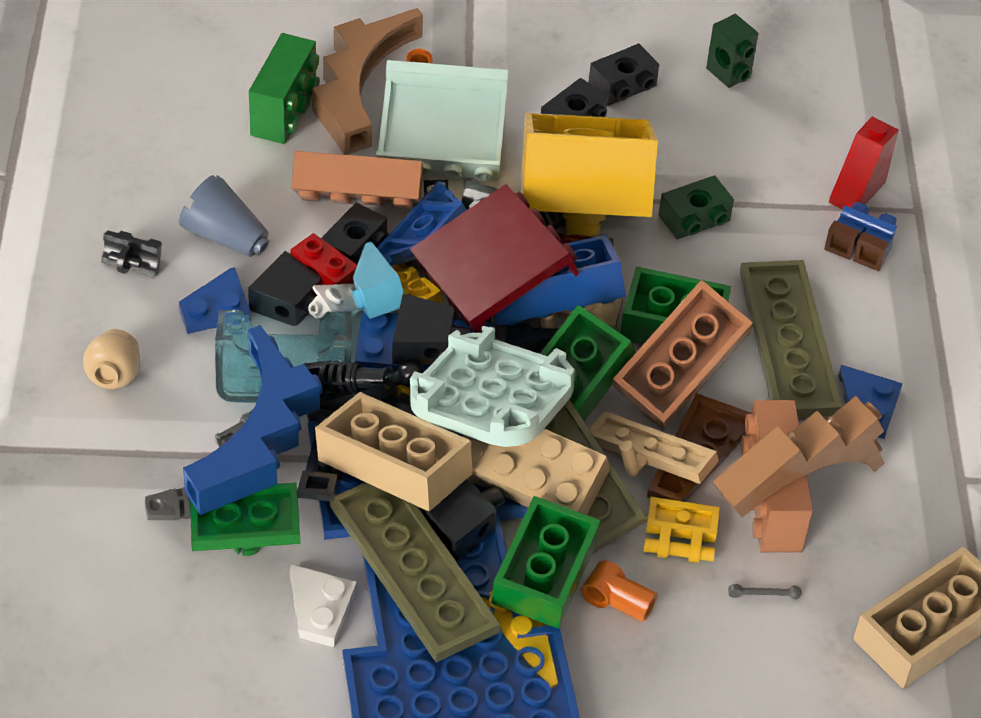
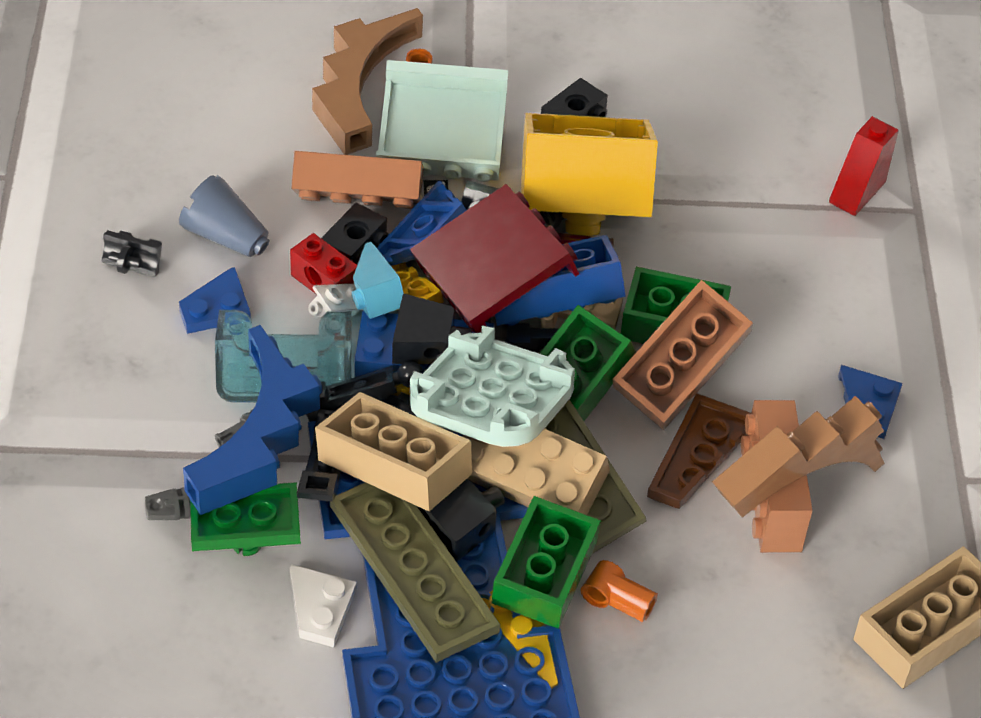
(112, 359): tan piece -> none
(283, 88): green brick -> none
(284, 290): black torso -> none
(349, 376): black hinge -> none
(624, 73): black brick -> none
(649, 446): tan plate -> none
(682, 521): yellow plate -> none
(695, 207): dark green brick -> none
(732, 50): dark green brick -> none
(736, 591): dark grey hinge -> none
(790, 336): olive plate -> none
(863, 235): hips -> none

